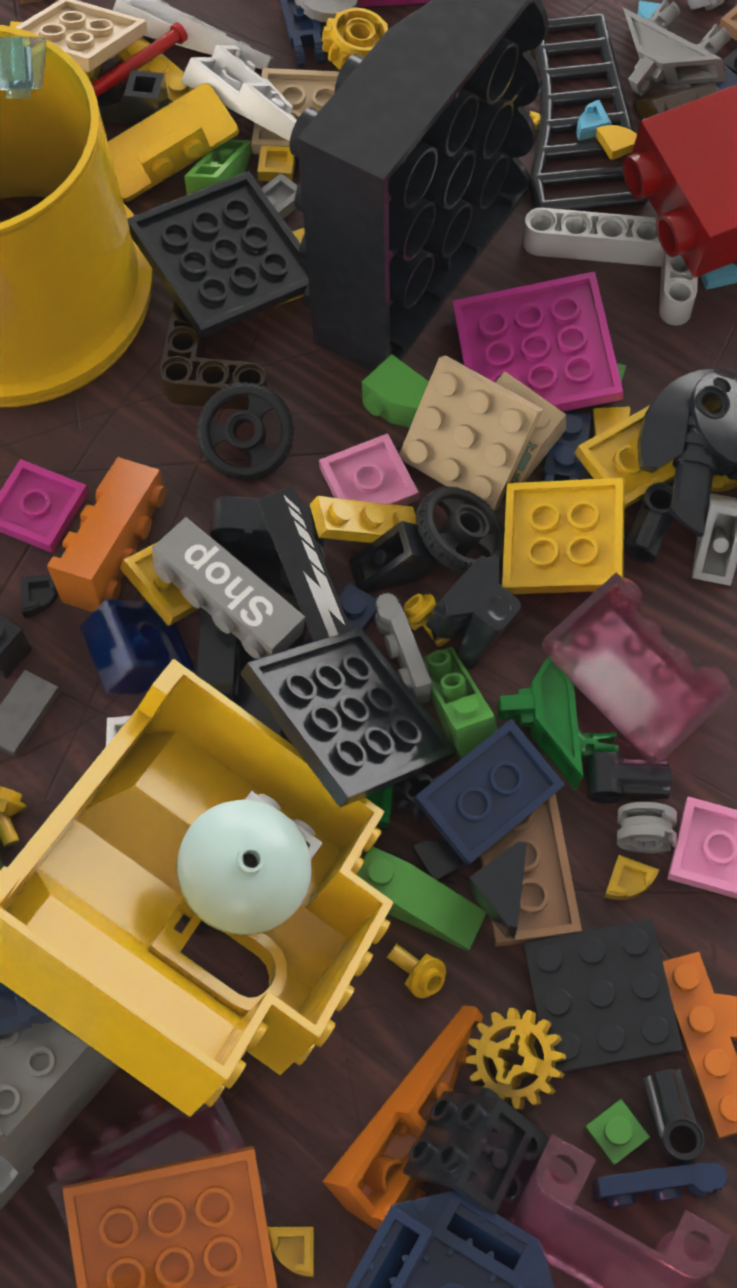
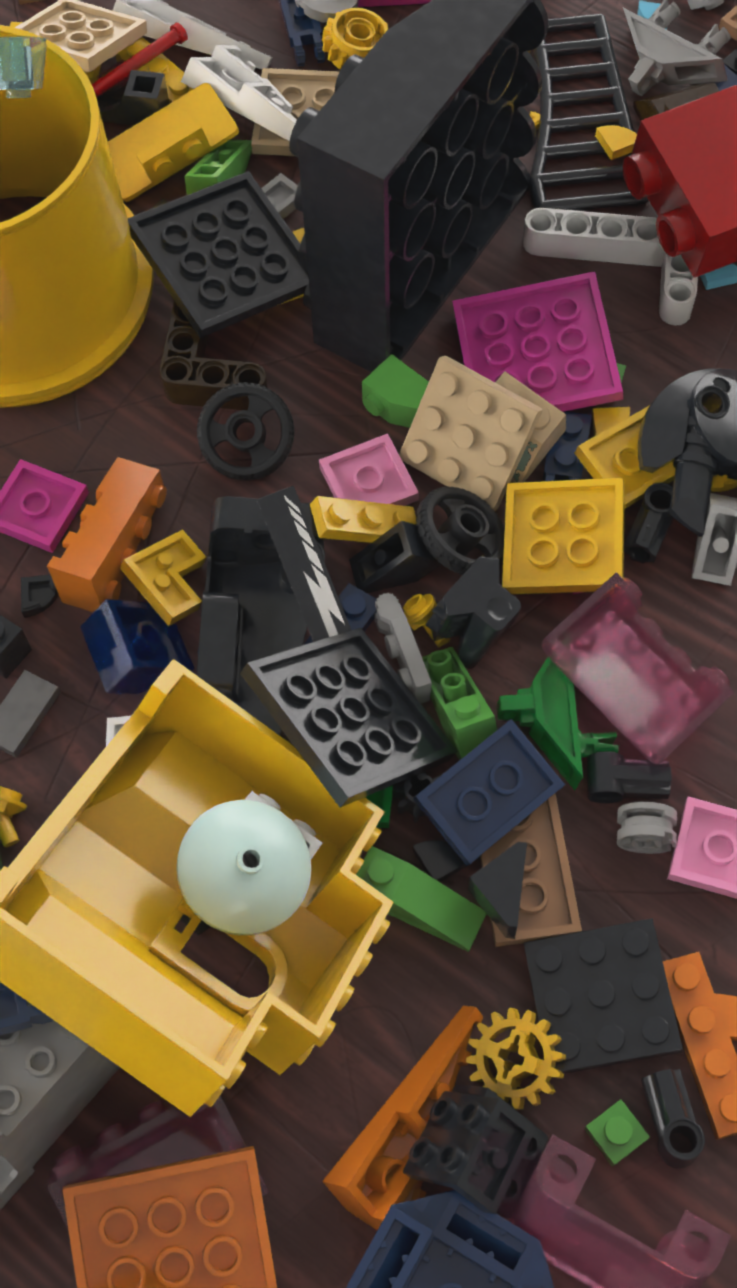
(226, 590): light grey brick -> none
(274, 161): yellow plate -> none
(294, 1248): yellow tile -> none
(421, 972): yellow plate -> none
(590, 119): medium azure tile -> none
(629, 879): yellow tile -> none
(662, 1183): dark blue hinge -> none

